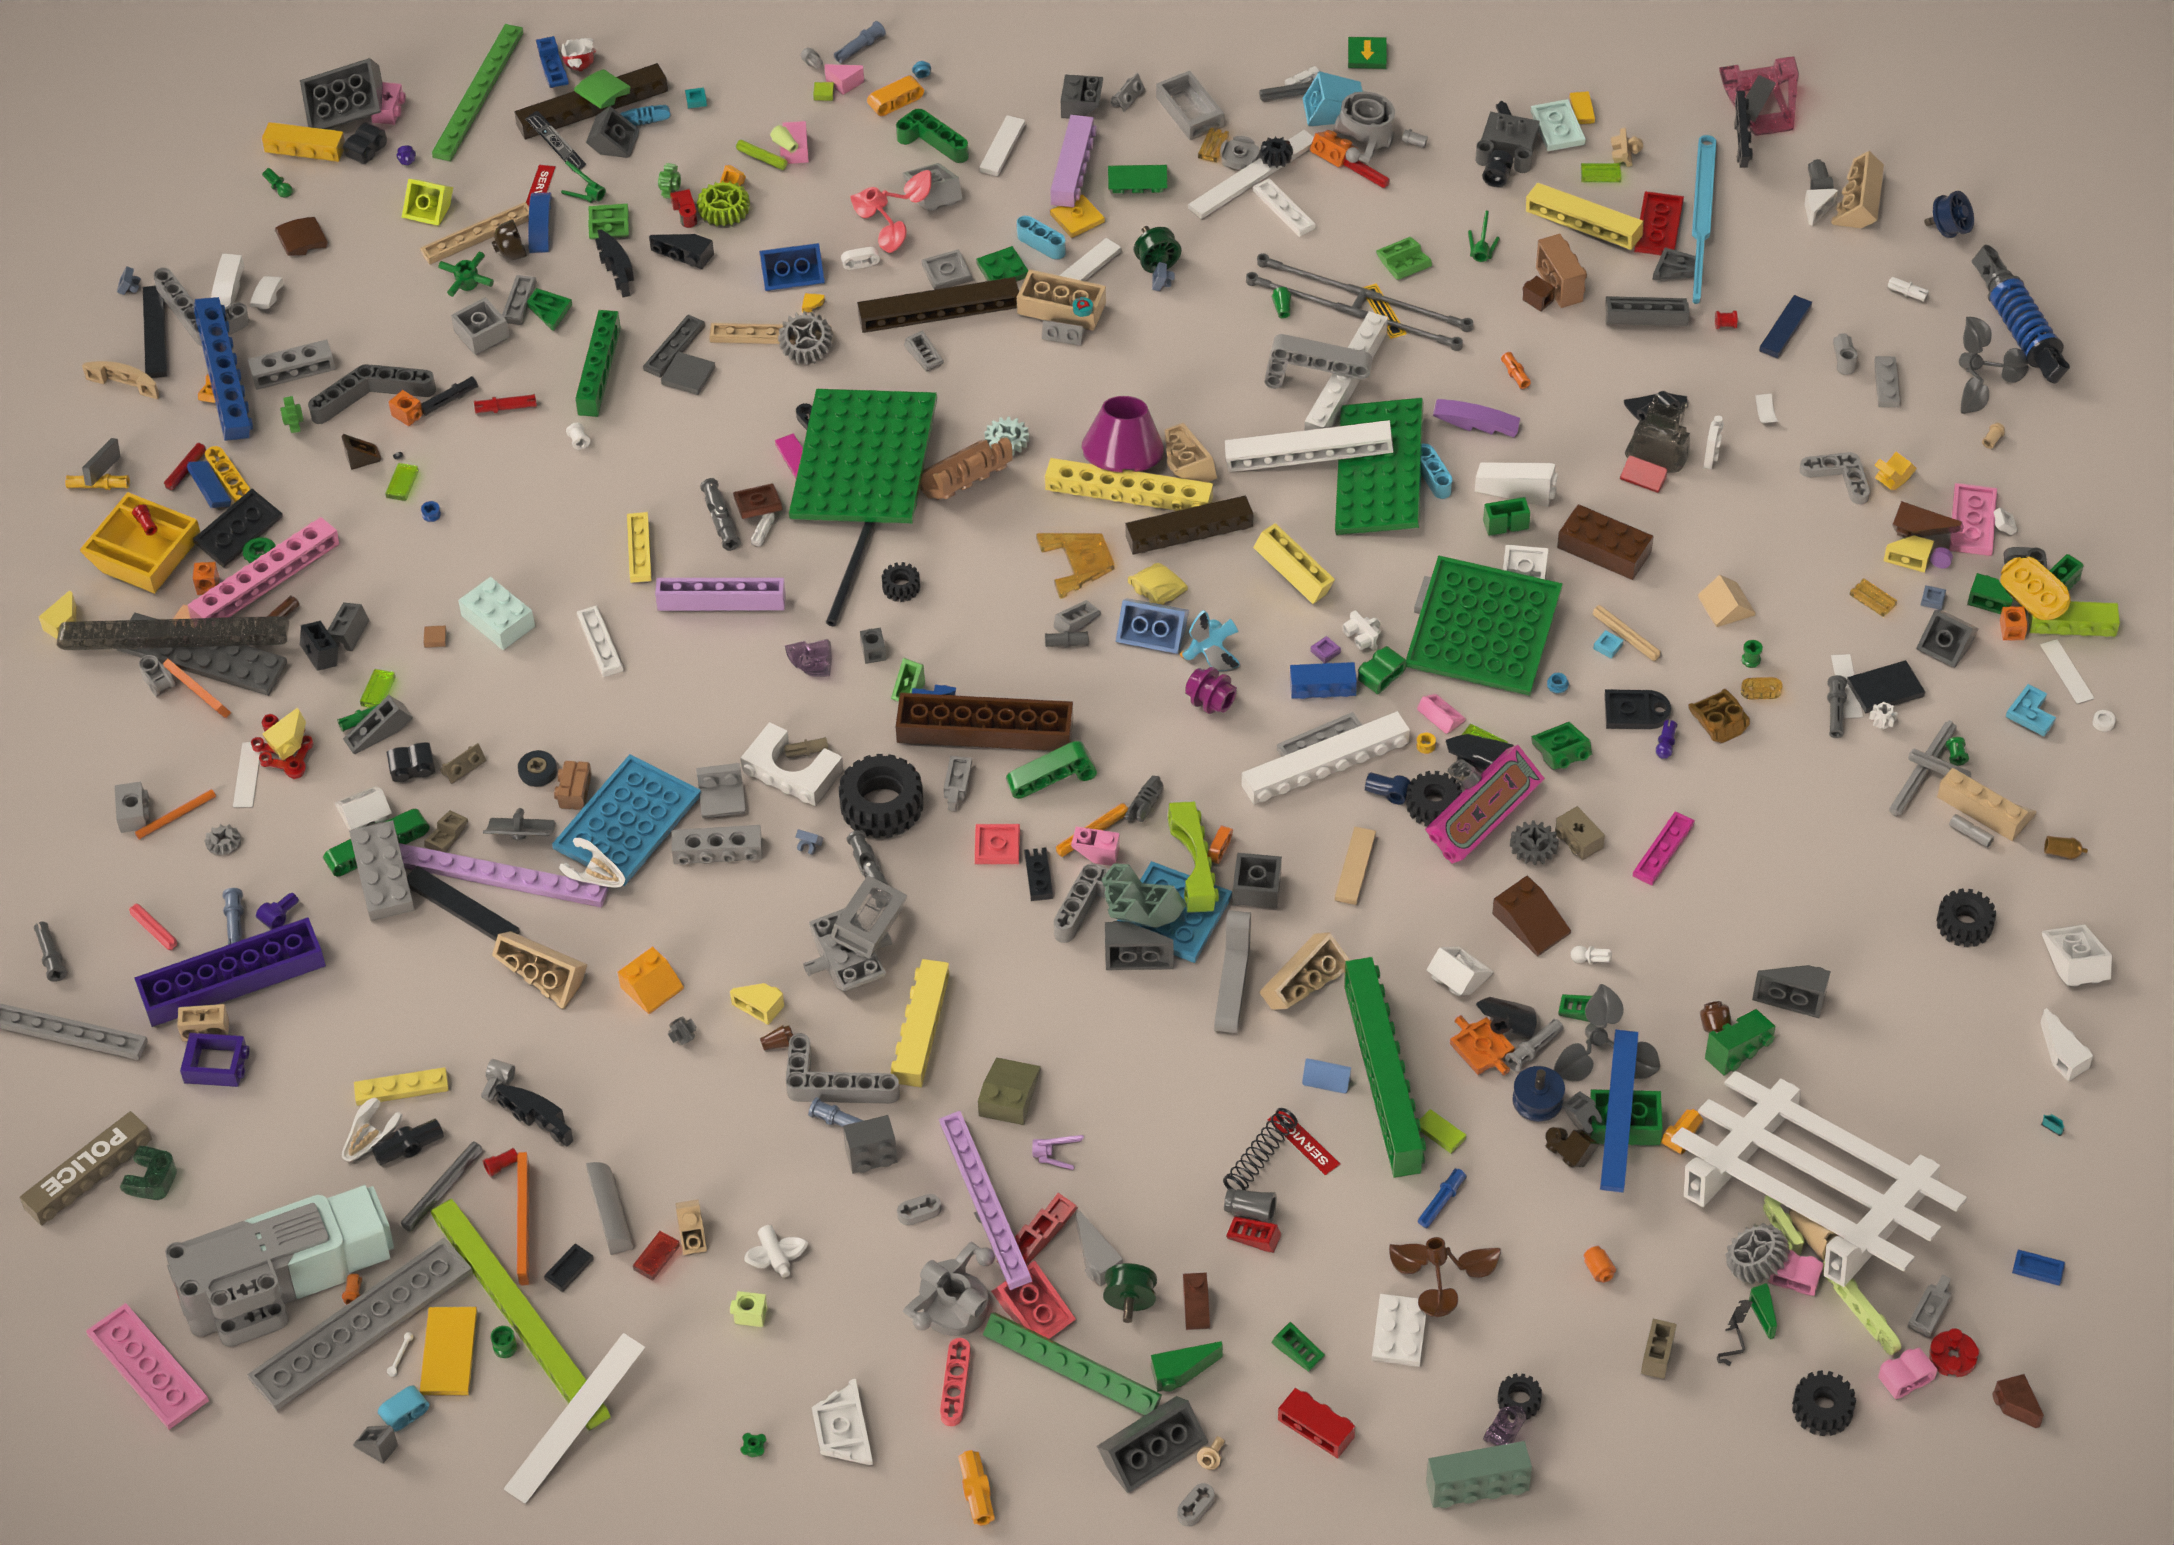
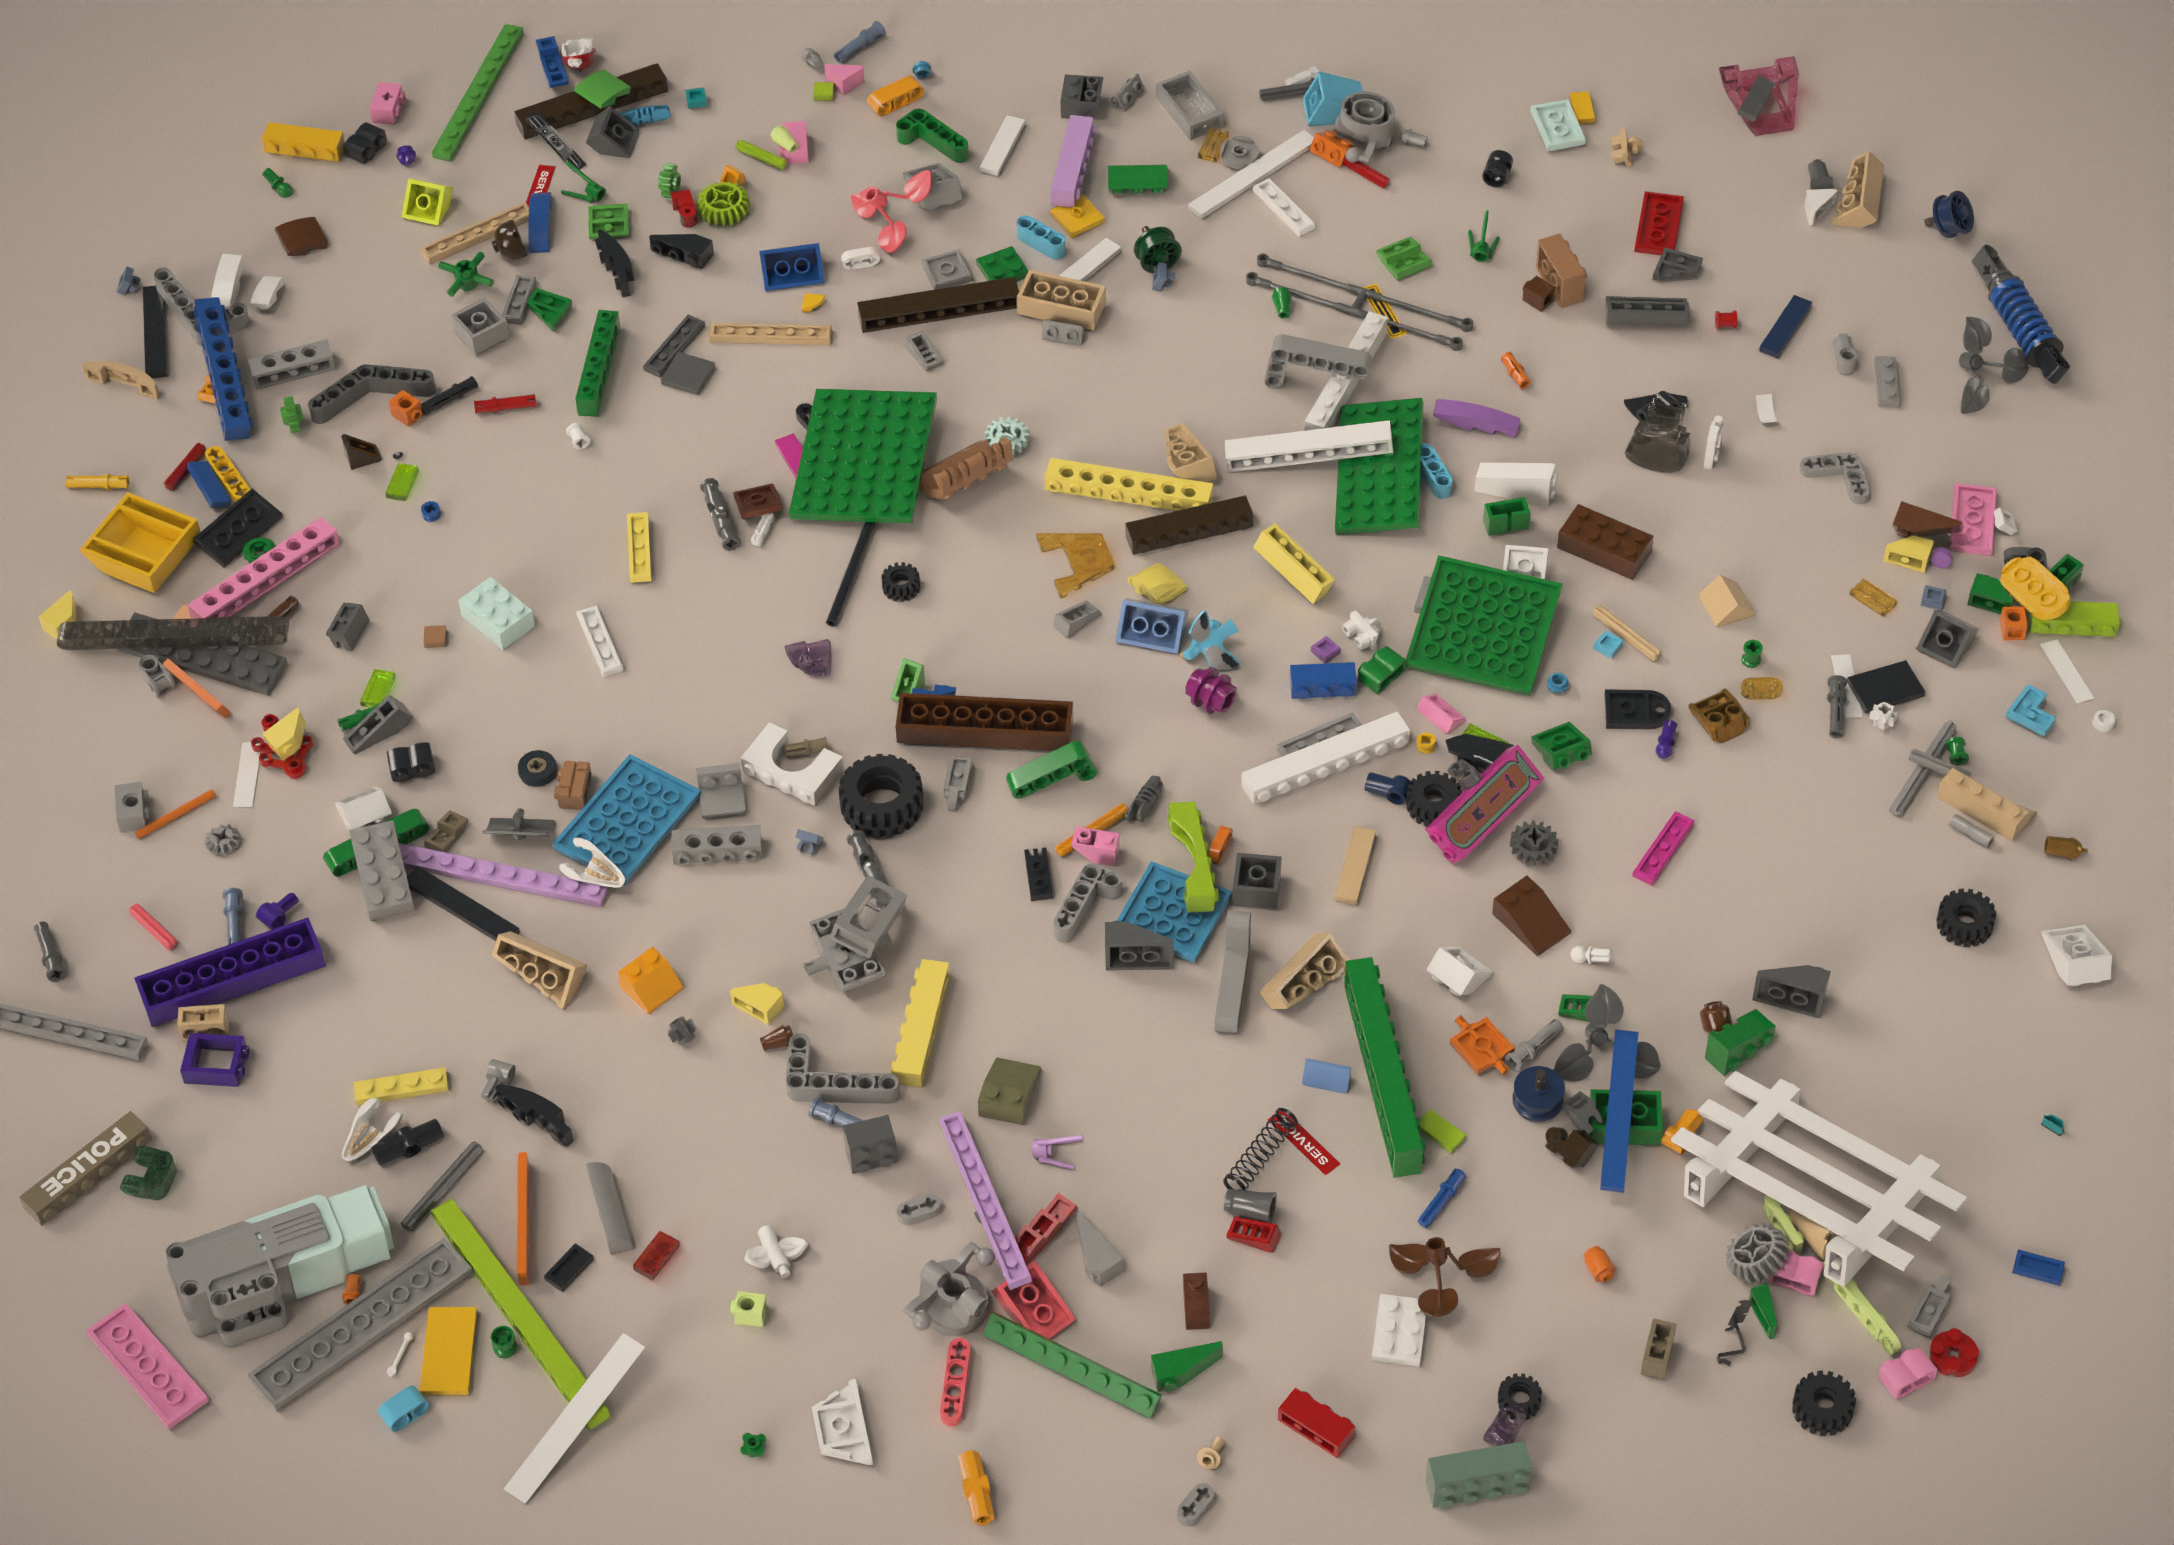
(101, 462): dark grey tile -> none
(143, 516): red pin -> none
(205, 576): orange brick -> none
(318, 645): black brick -> none
(342, 94): dark grey slope -> none
(377, 1442): dark grey slope -> none
(463, 763): dark tan hinge -> none
(495, 1164): red pin -> none
(690, 1226): tan slope -> none
(720, 594): lavender brick -> none
(804, 329): light grey gear -> none
(873, 645): dark grey brick -> none
(997, 843): coral tile -> none
(1066, 639): dark grey pin -> none
(1082, 306): teal tile -> none
(1123, 436): magenta cone -> none
(1130, 1288): dark green wheel -> none
(1139, 902): sand green brick -> none
(1152, 1443): dark grey slope -> none
(1276, 152): black gear -> none
(1297, 1336): green slope -> none
(1367, 52): green tile -> none
(1509, 134): dark grey piece -> none
(1509, 1016): black panel -> none
(1579, 833): dark tan brick -> none
(1584, 216): light yellow brick -> none
(1600, 172): clear neon green tile -> none
(1644, 474): slope -> none
(1702, 206): medium azure piece -> none
(1741, 124): black hinge -> none
(1895, 471): yellow brick -> none
(1908, 289): white axle -> none
(1996, 431): tan pin -> none
(2018, 1400): copper slope -> none
(2064, 1049): white slope -> none

